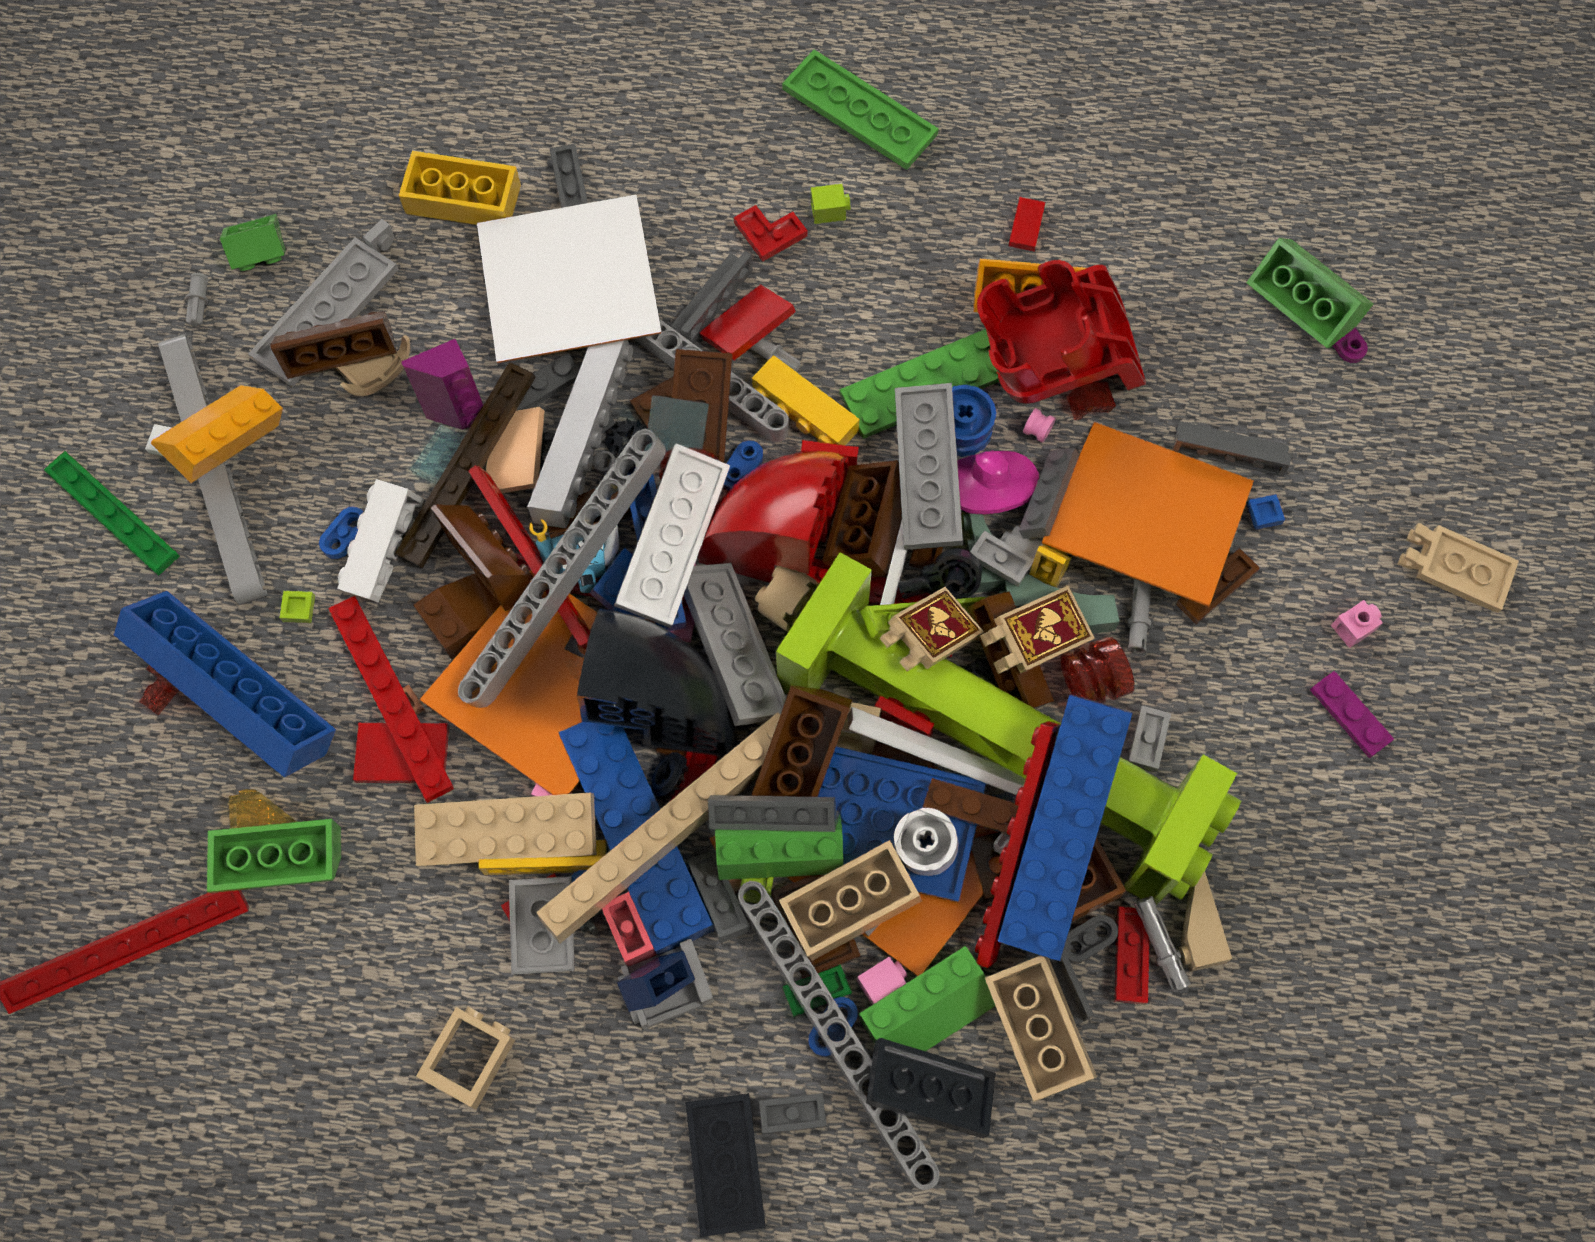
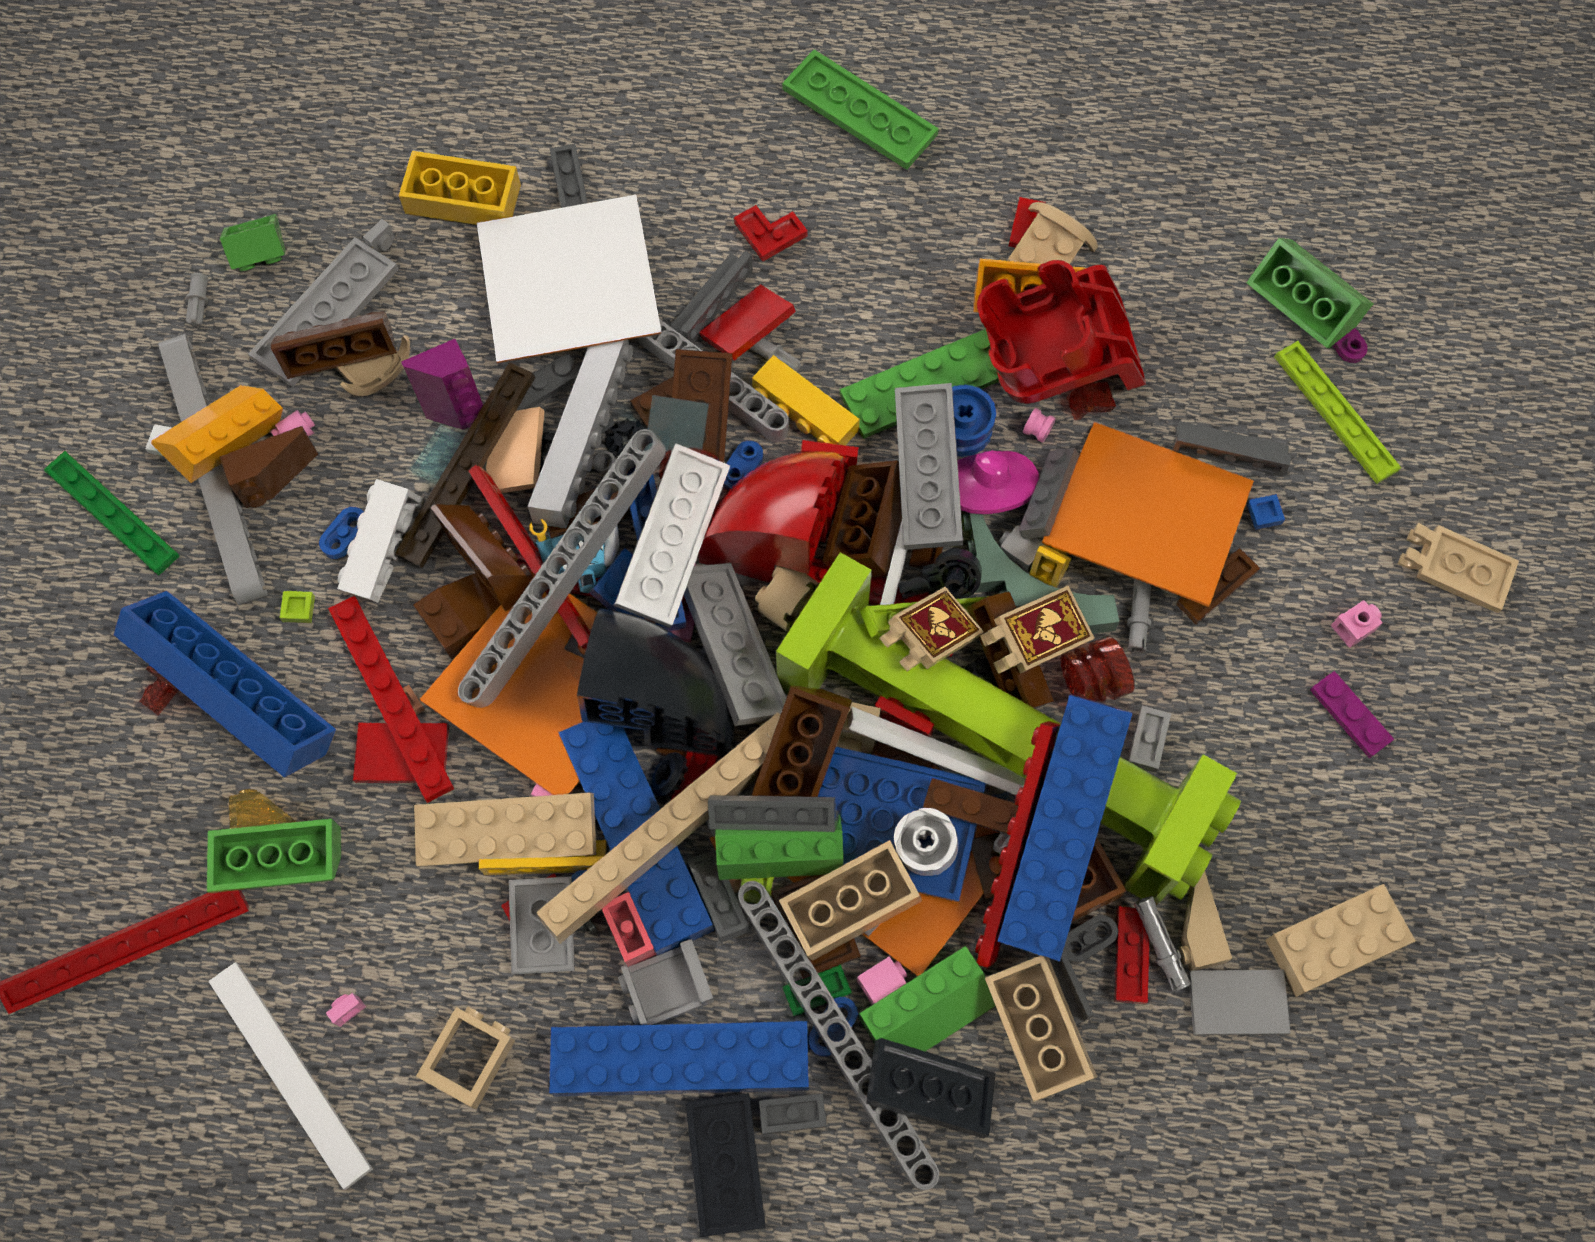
(267, 466): none -> reddish brown slope
(291, 1076): none -> white tile
(293, 421): none -> bright pink brick
(345, 1008): none -> bright pink plate
(656, 981): dark blue brick -> none
(679, 1059): none -> blue brick
(829, 203): lime brick -> none
(1002, 558): light grey plate -> none
(1052, 237): none -> tan piece
(1239, 1002): none -> light grey tile
(1337, 412): none -> lime tile
(1340, 940): none -> tan brick

